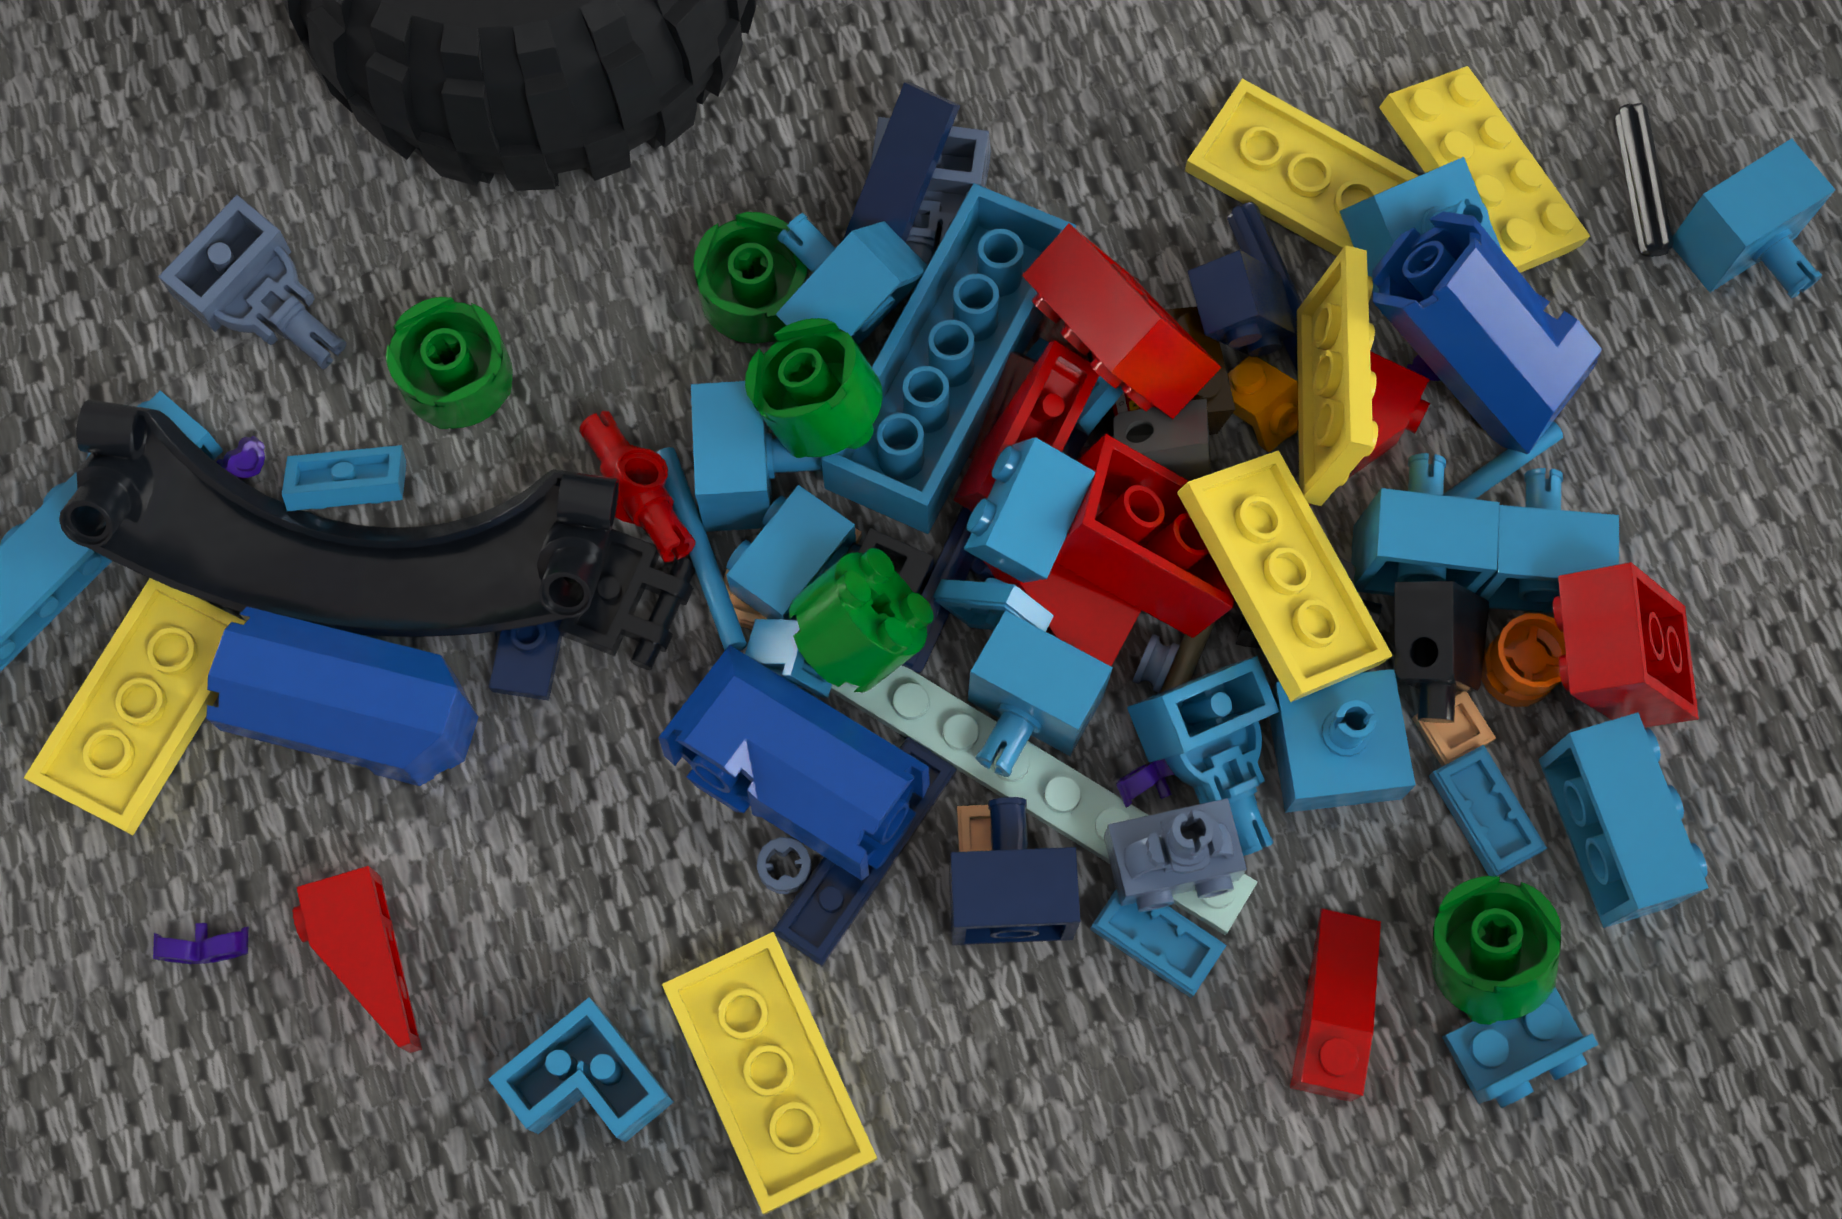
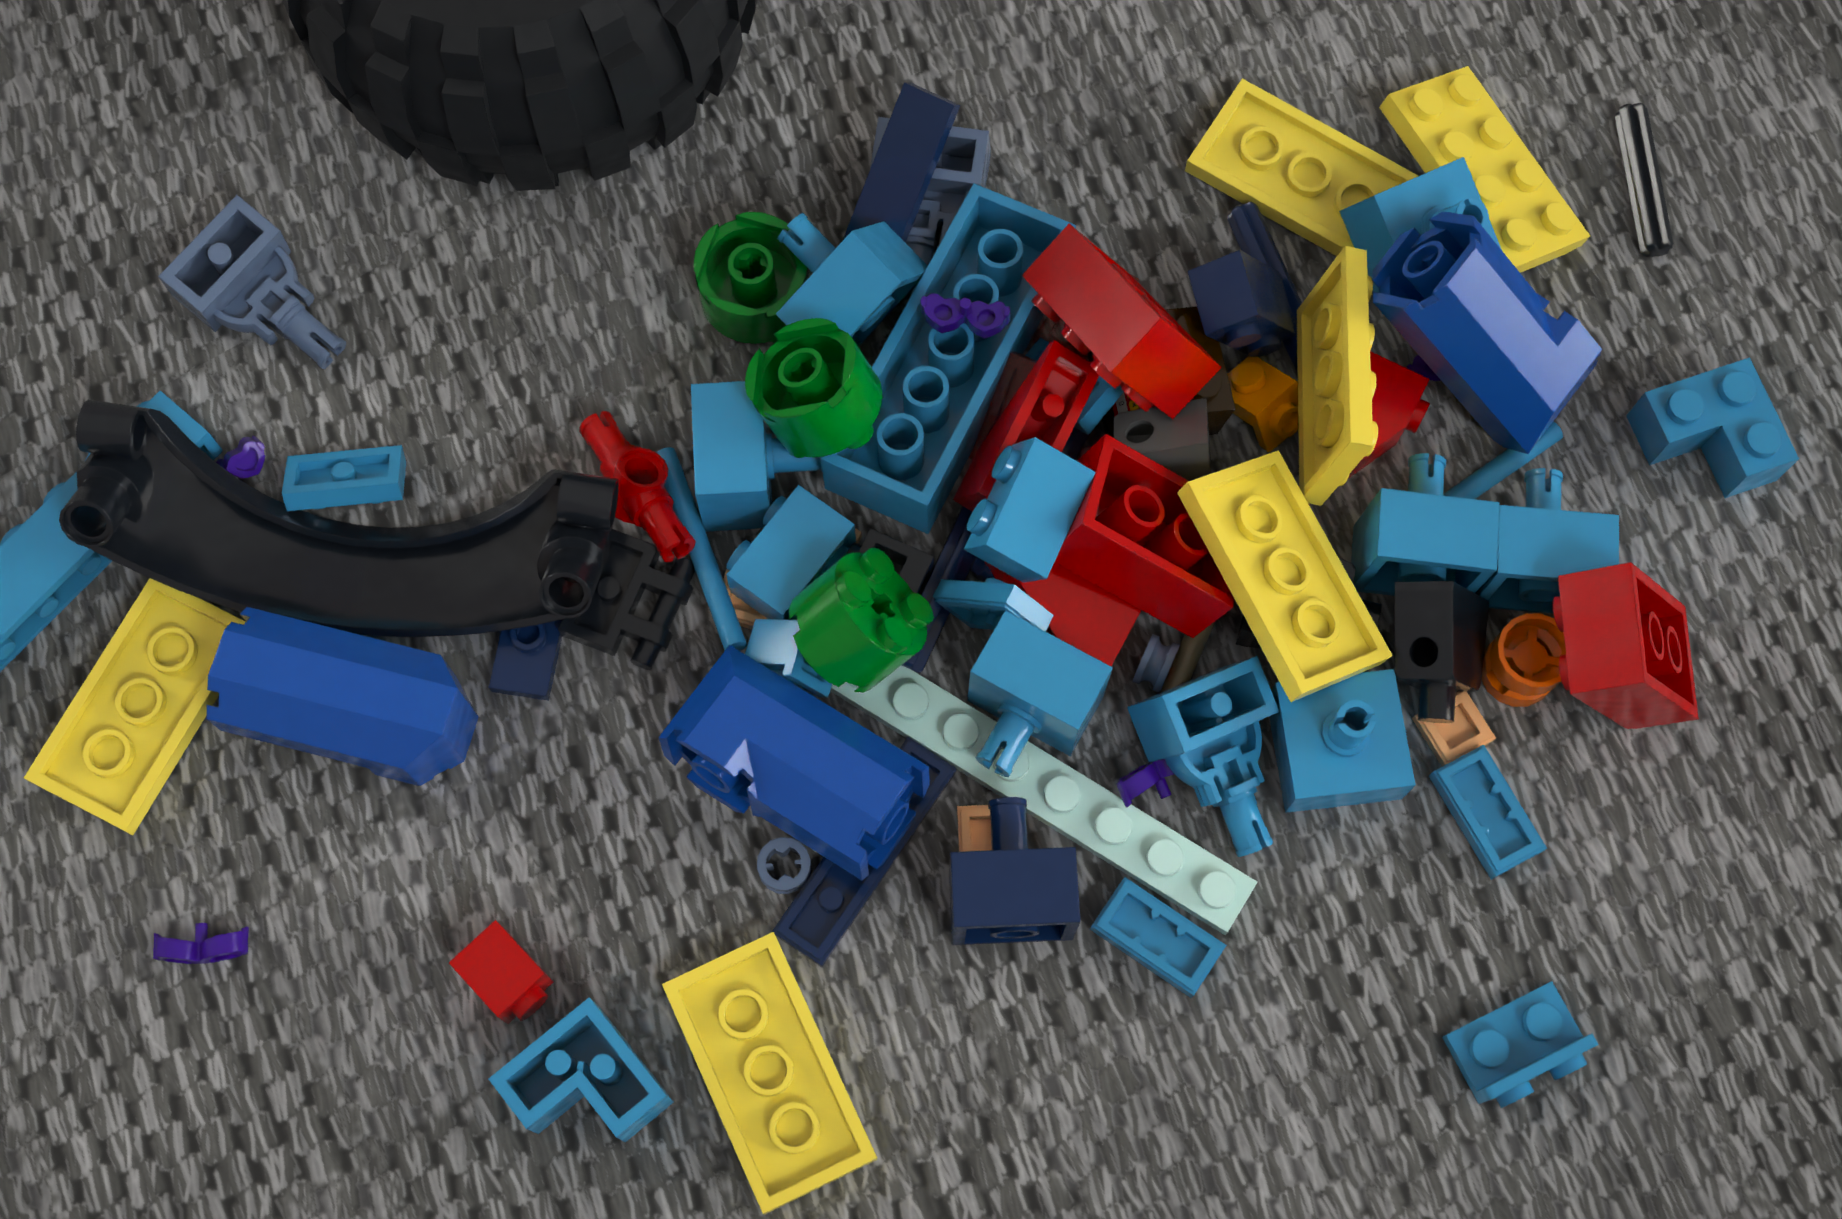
(354, 936): red slope -> none
(456, 392): green brick -> none
(502, 974): none -> red brick
(951, 313): none -> dark purple piece
(1175, 855): sand blue brick -> none
(1338, 1008): red slope -> none
(1496, 949): green brick -> none
(1623, 820): dark azure brick -> none
(1724, 416): none -> dark azure brick
(1755, 220): dark azure brick -> none

